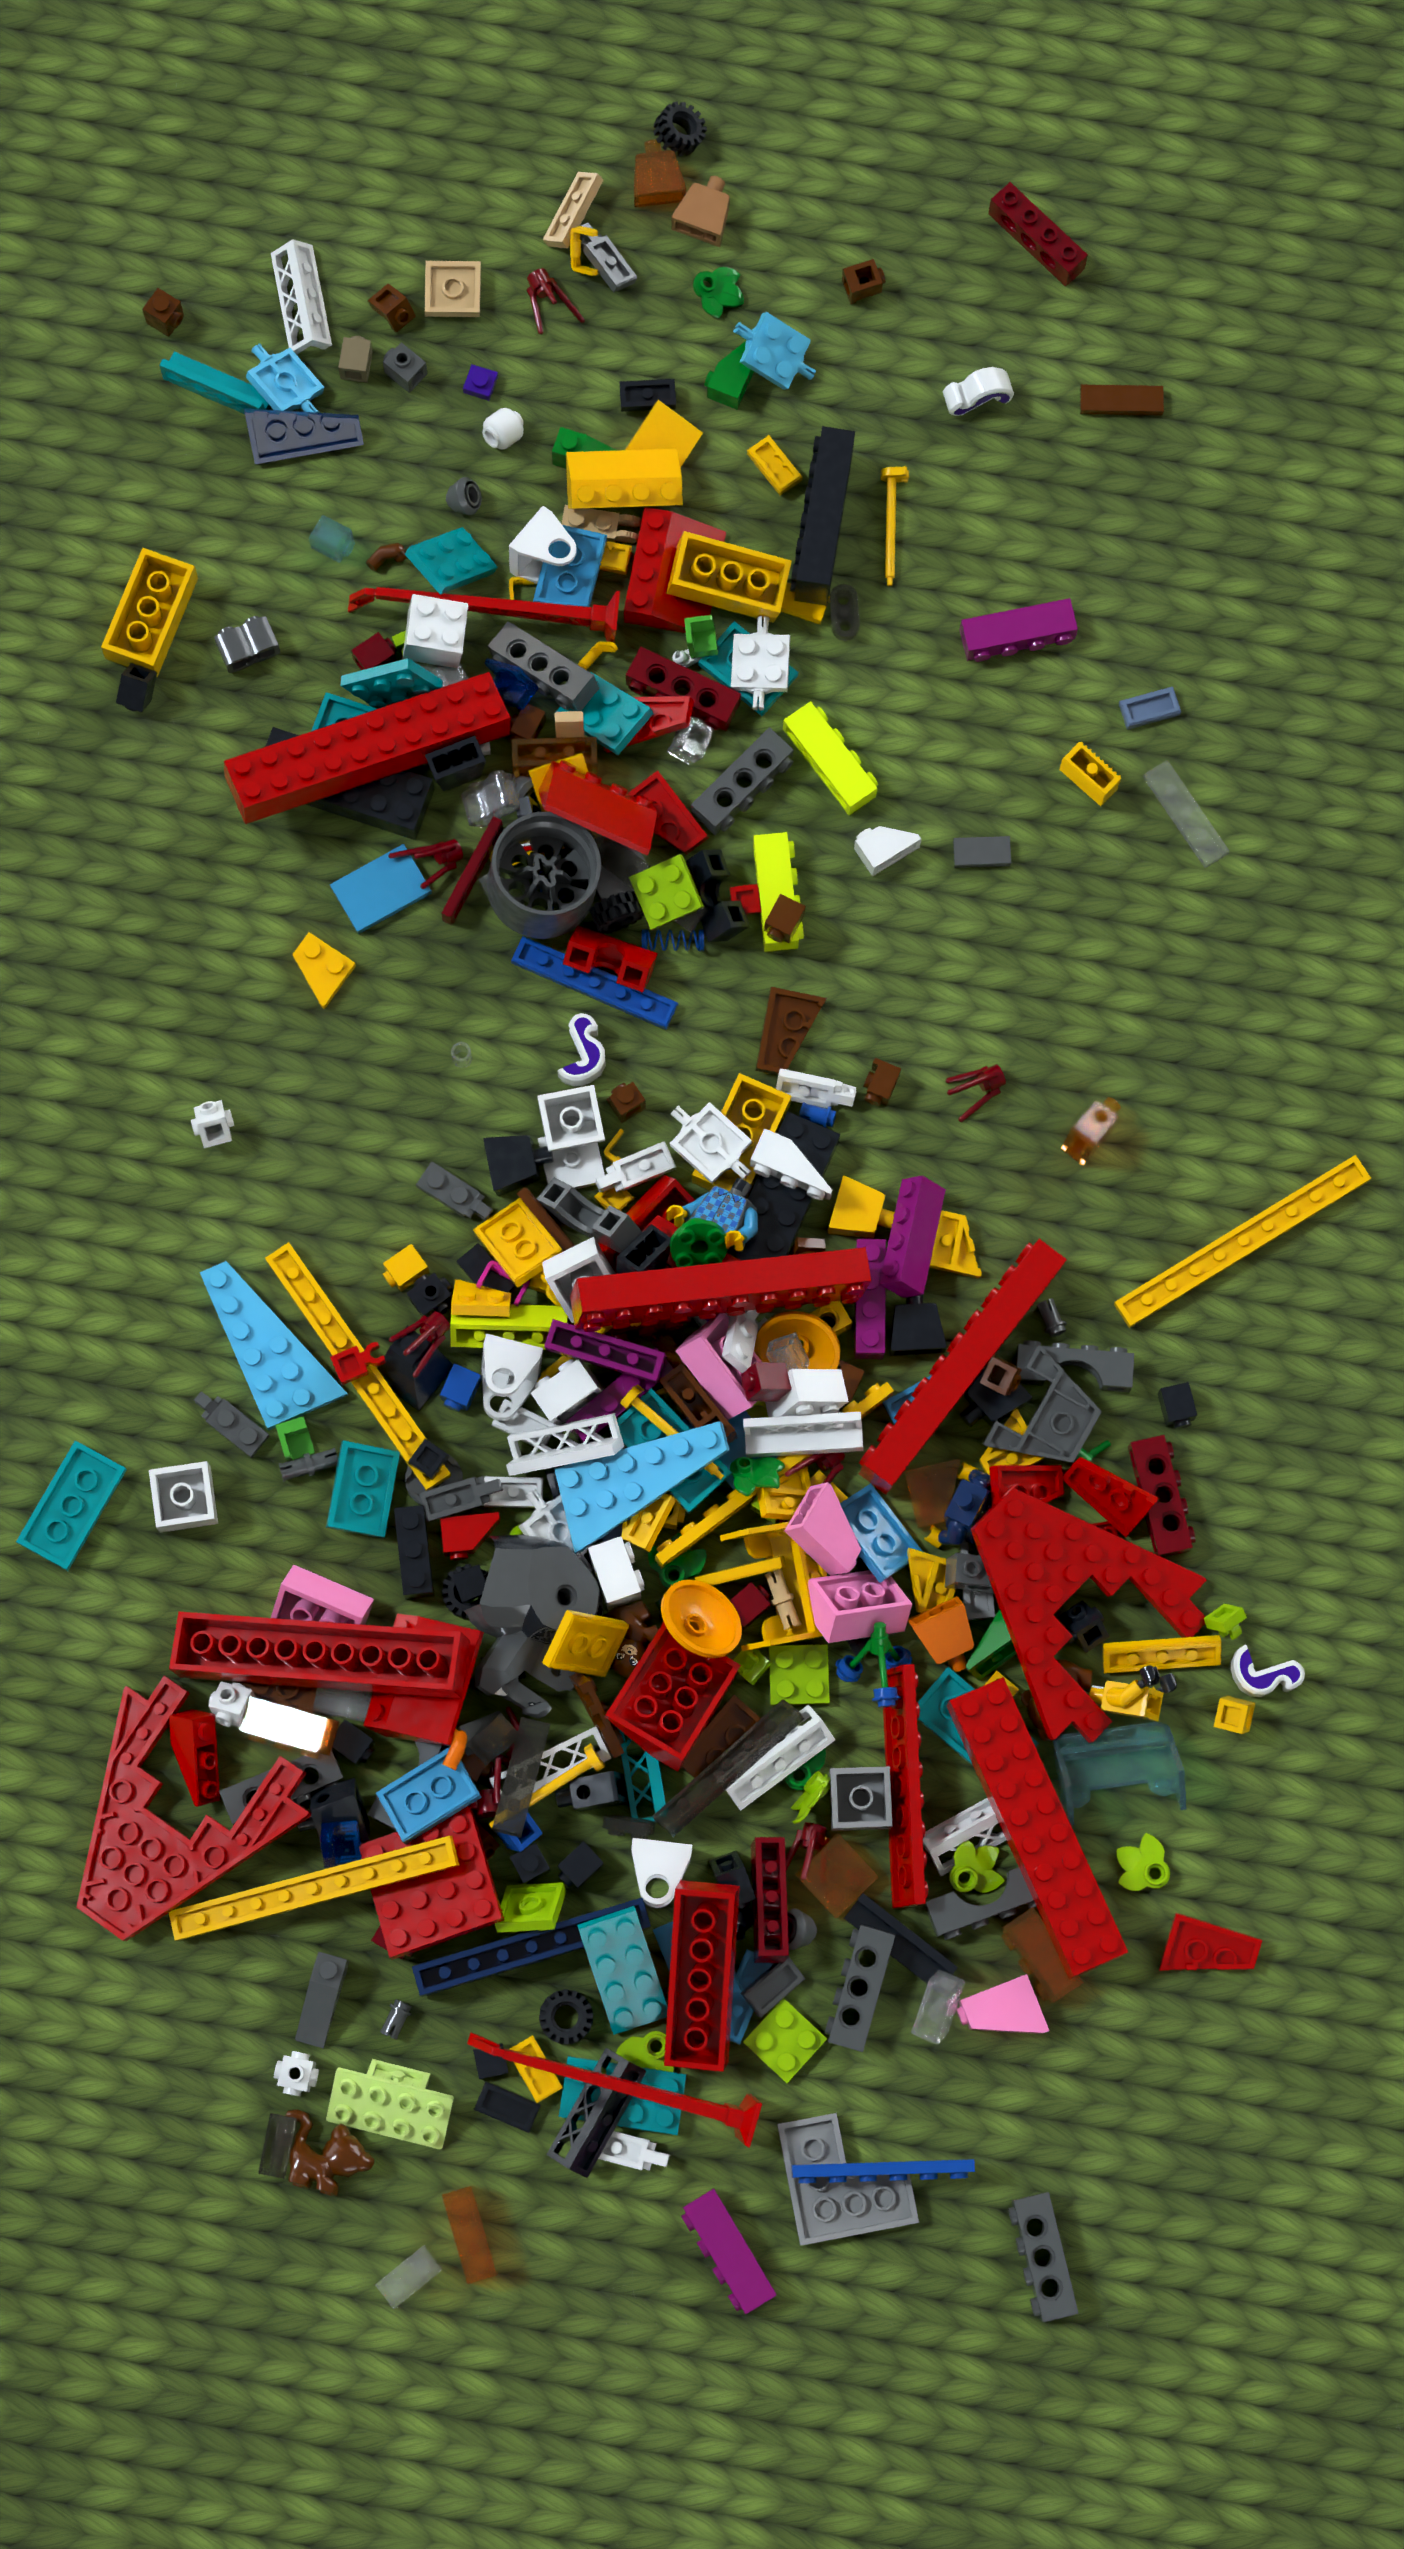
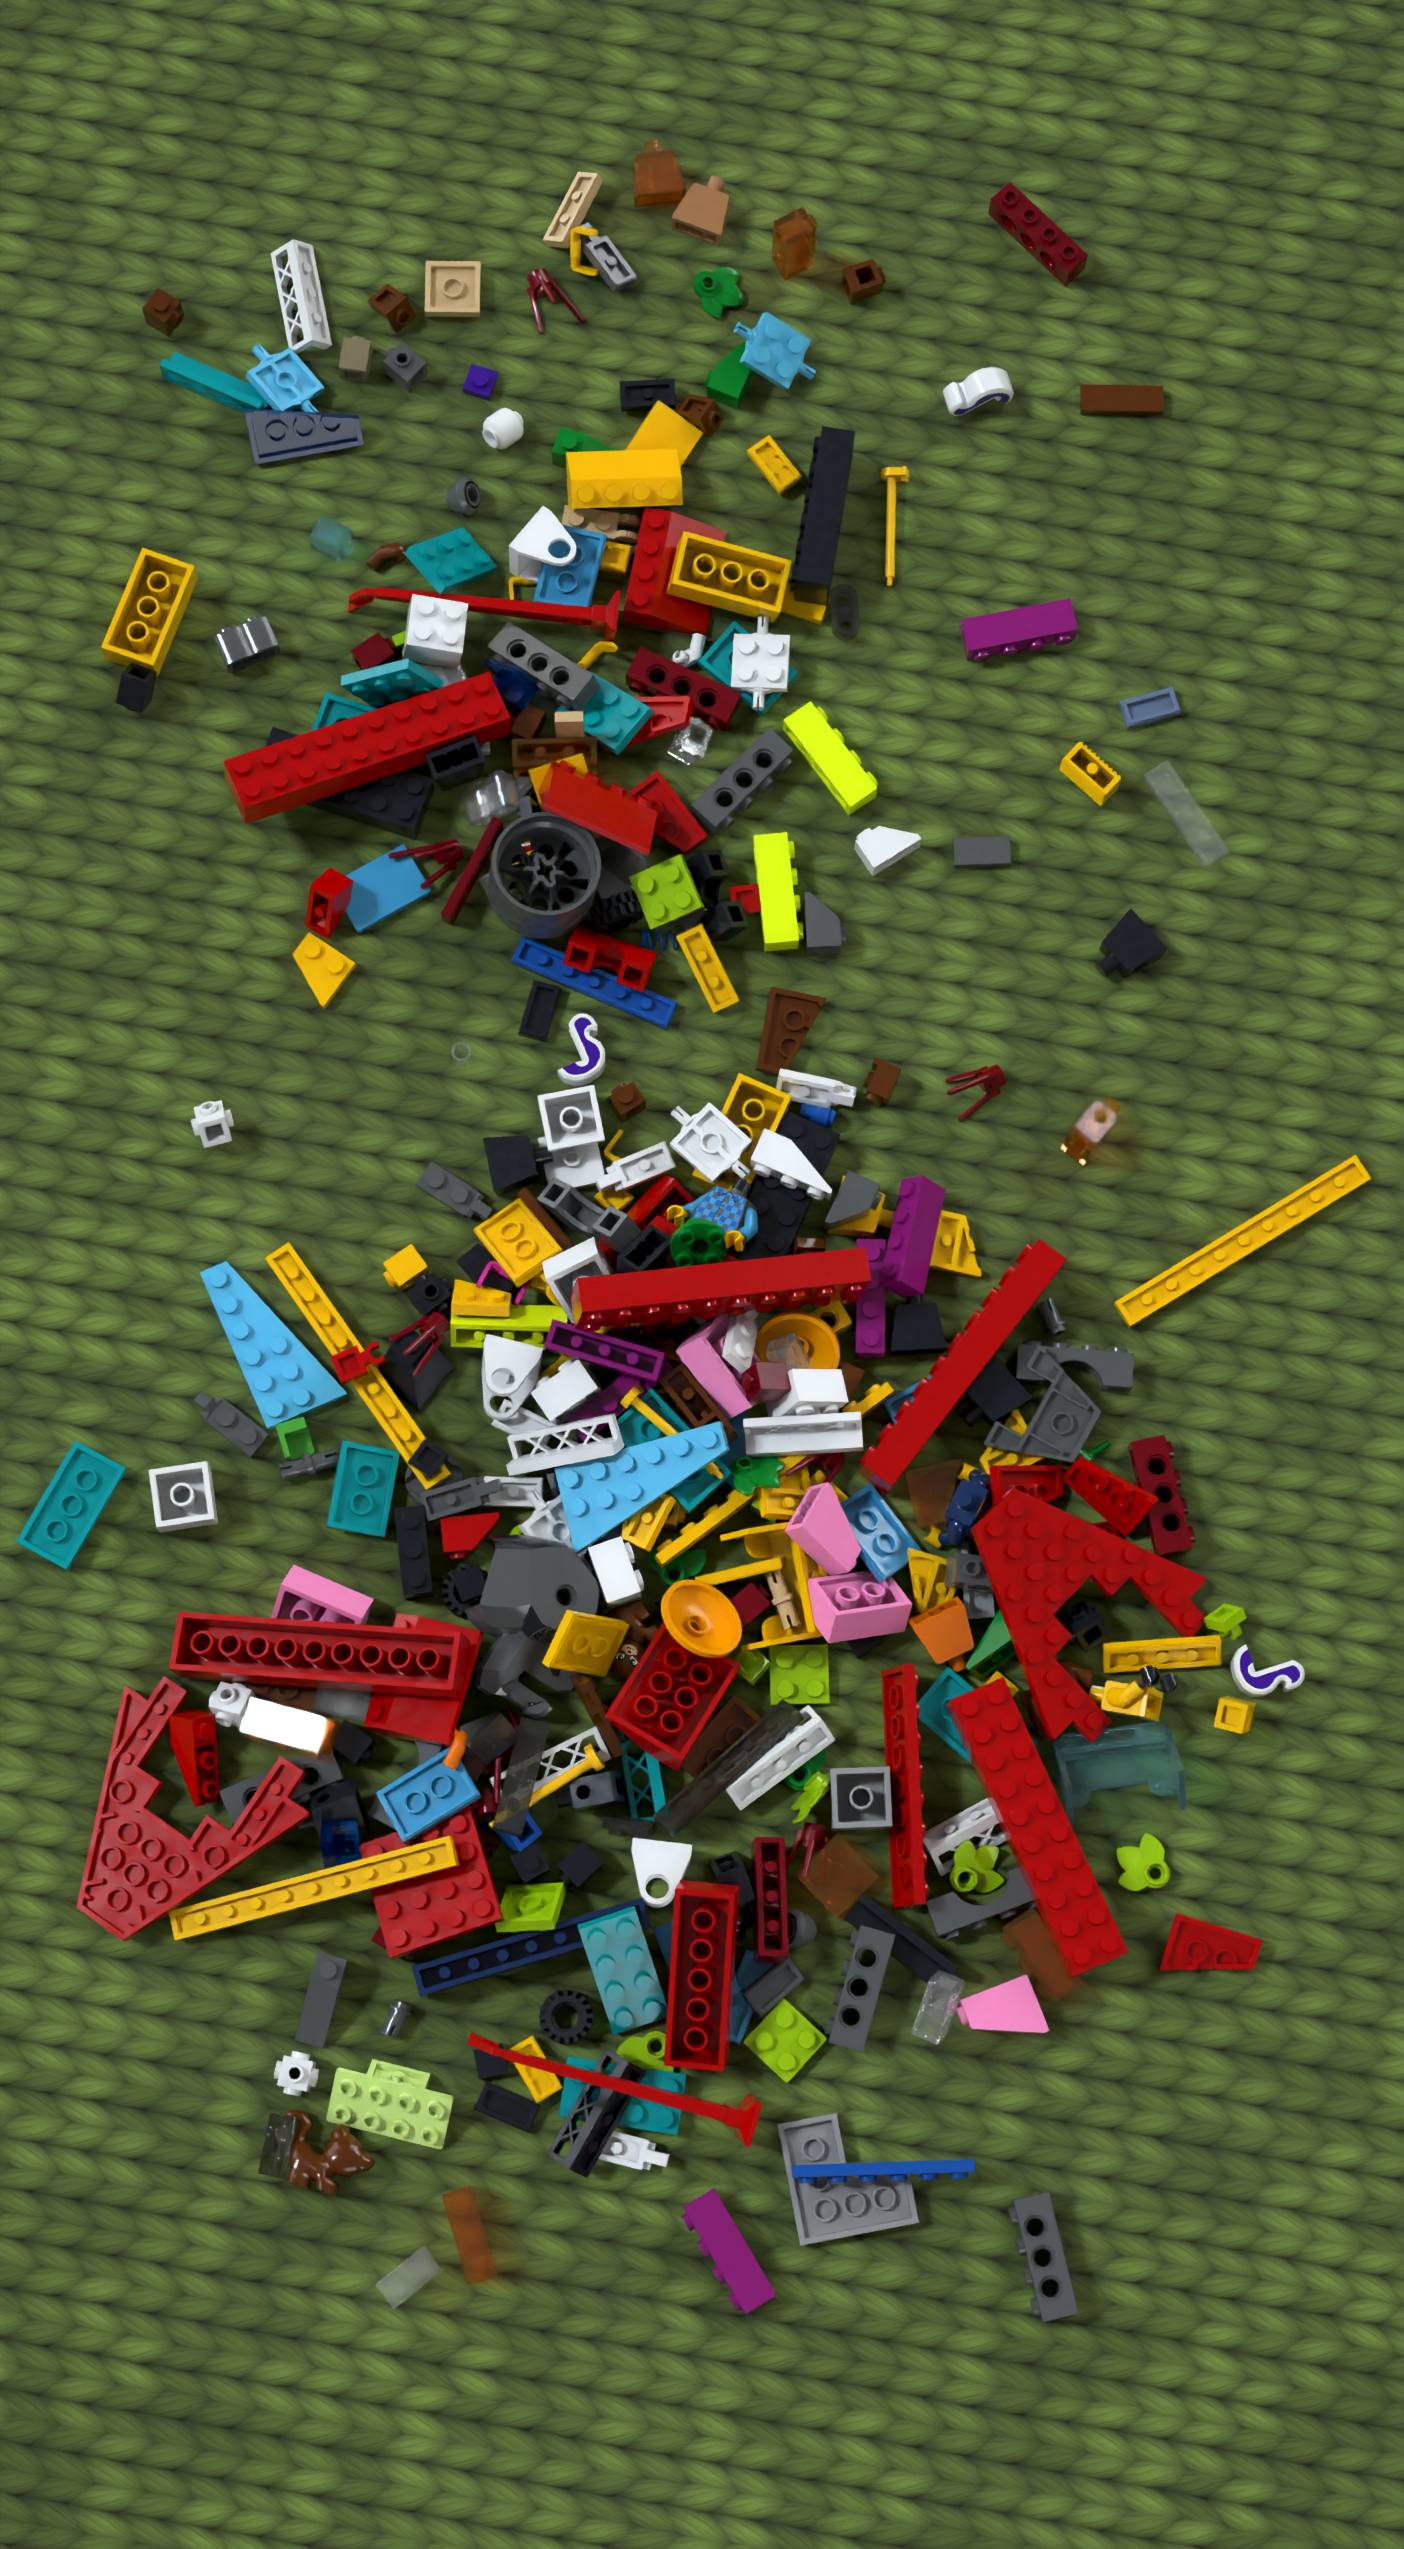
(328, 902): none -> red slope
(460, 1388): blue brick -> none
(539, 1011): none -> black tile
(685, 118): black tyre -> none
(701, 412): none -> reddish brown bracket
(701, 636): bright green panel -> none
(707, 968): none -> yellow plate
(784, 919): reddish brown brick -> none
(794, 242): none -> clear orange brick
(822, 928): none -> dark grey slope
(850, 1668): plant -> none
(853, 1200): none -> dark grey slope
(1001, 1376): reddish brown brick -> none
(1129, 947): none -> black torso
(1177, 1405): black brick -> none

